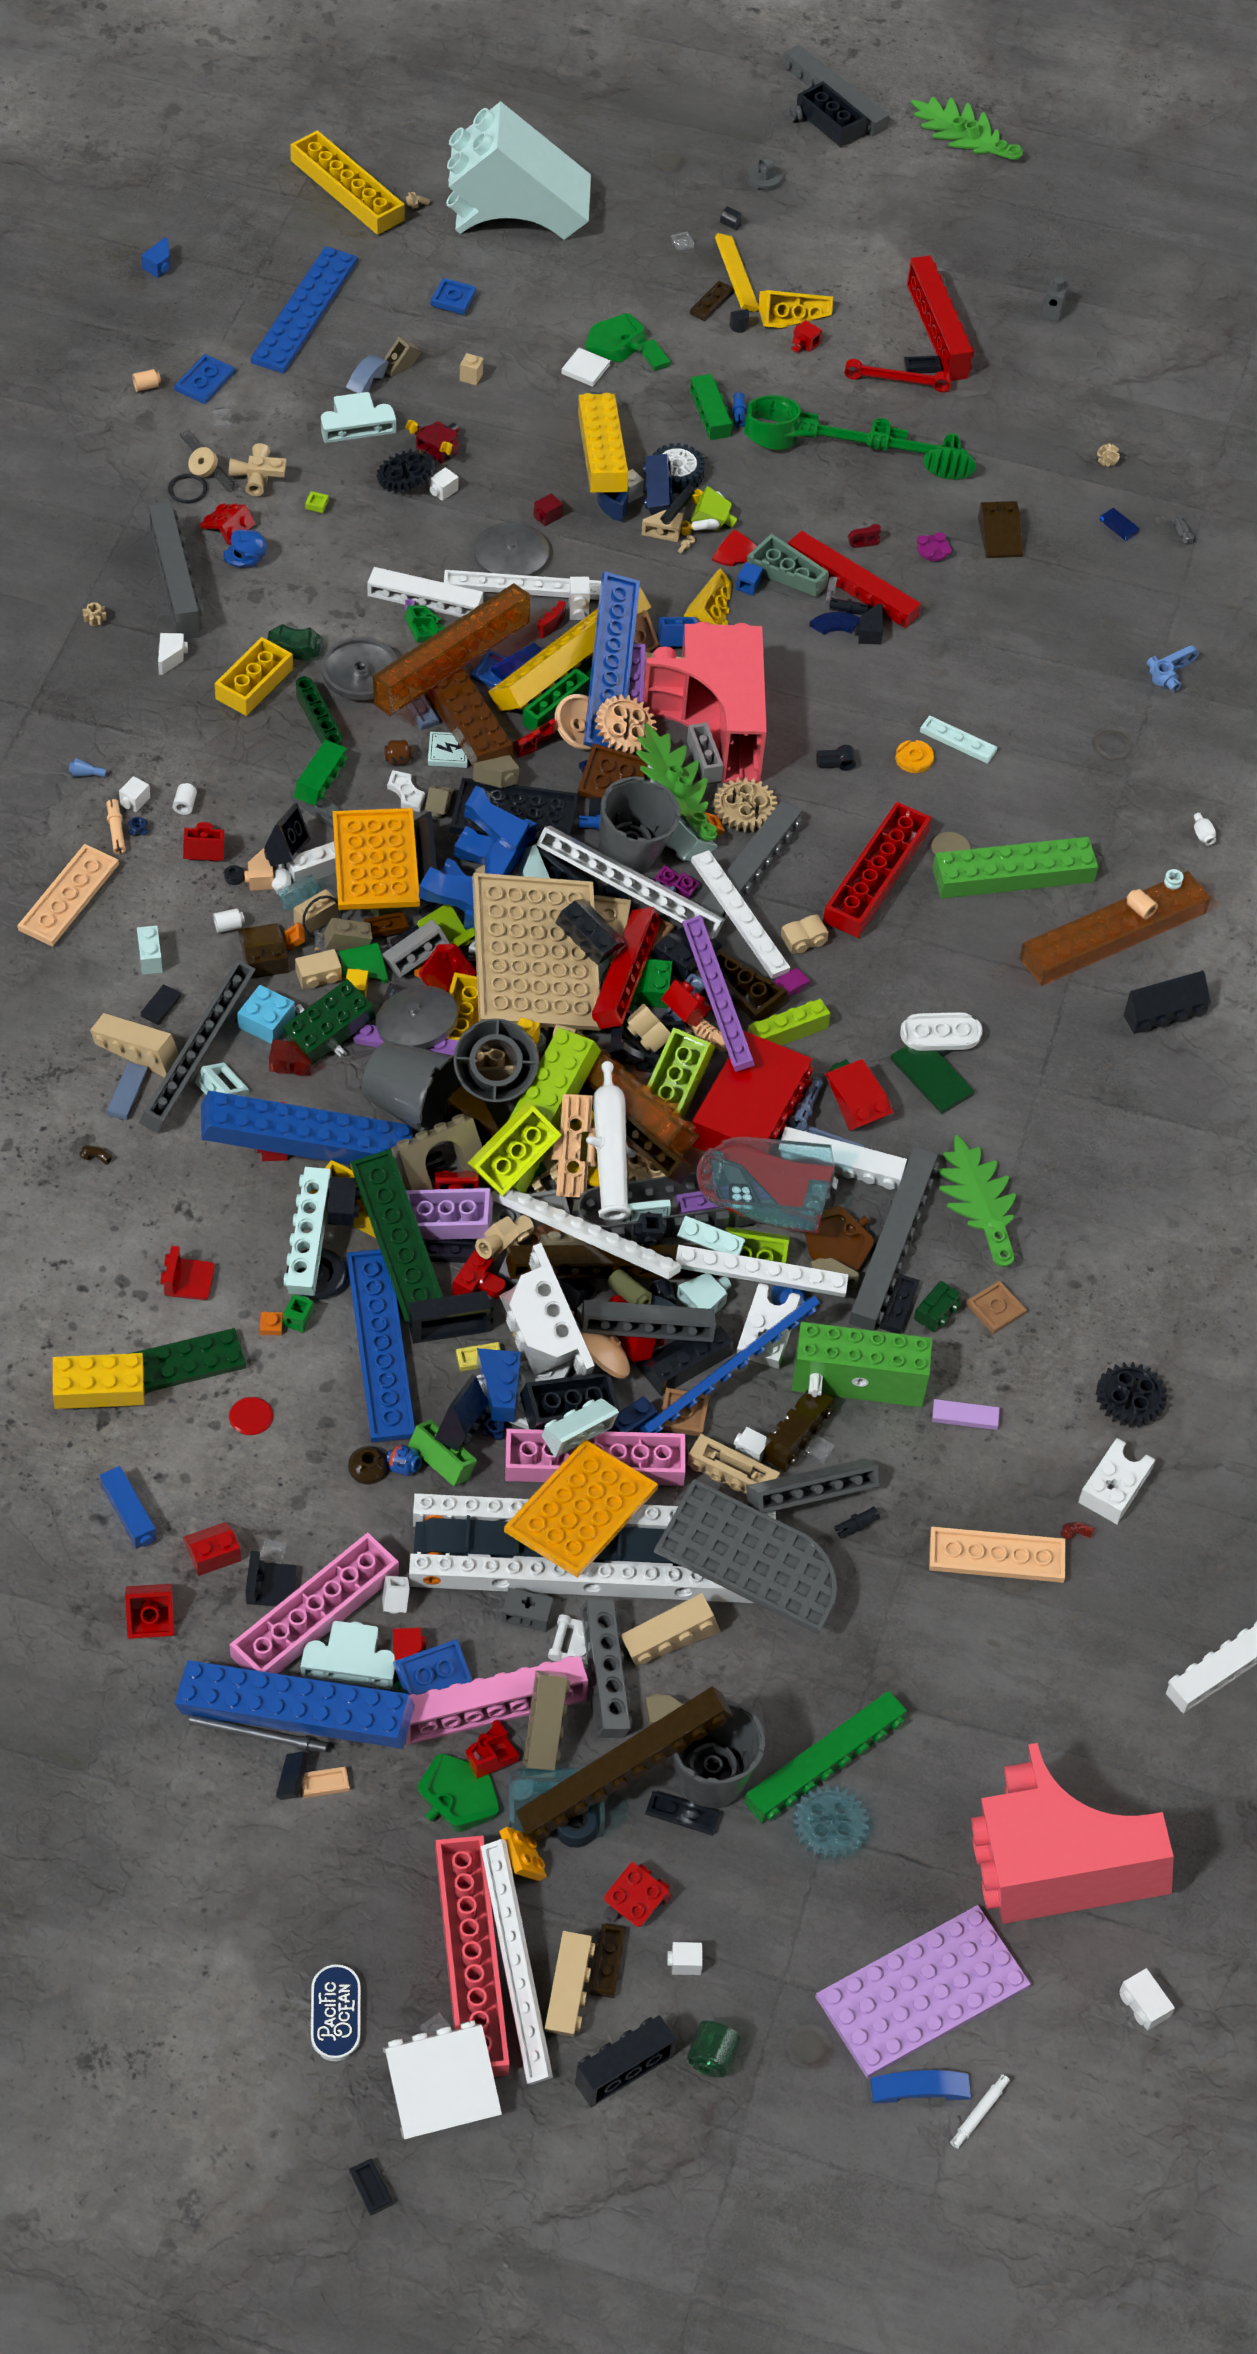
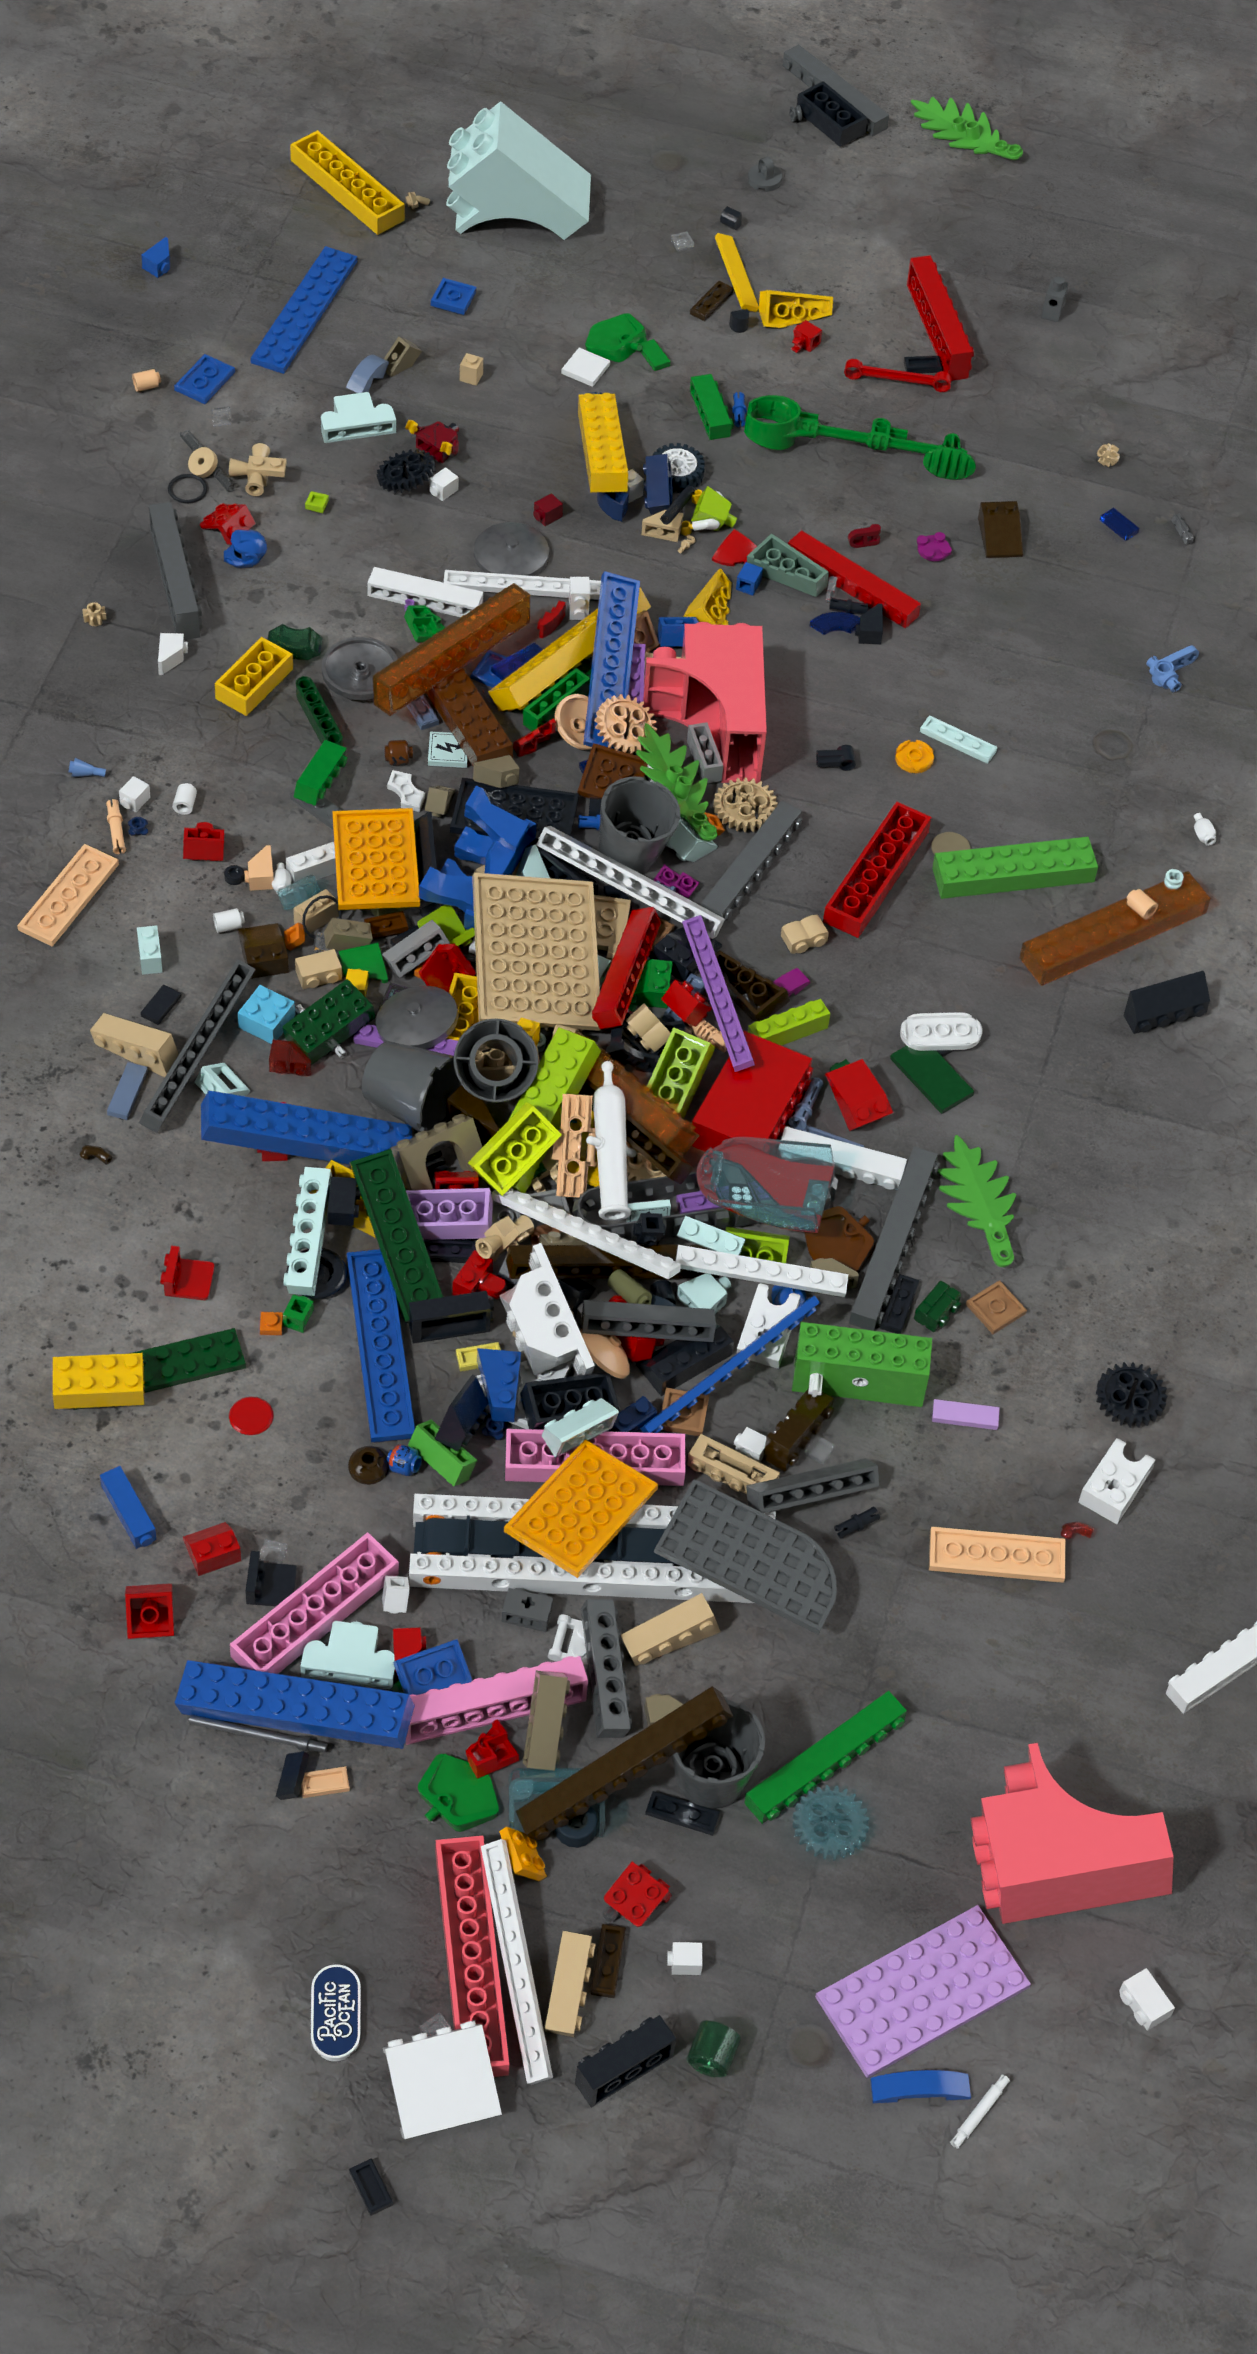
(287, 837): black slope -> none
(589, 931): black slope -> none
(740, 914): white plate -> none

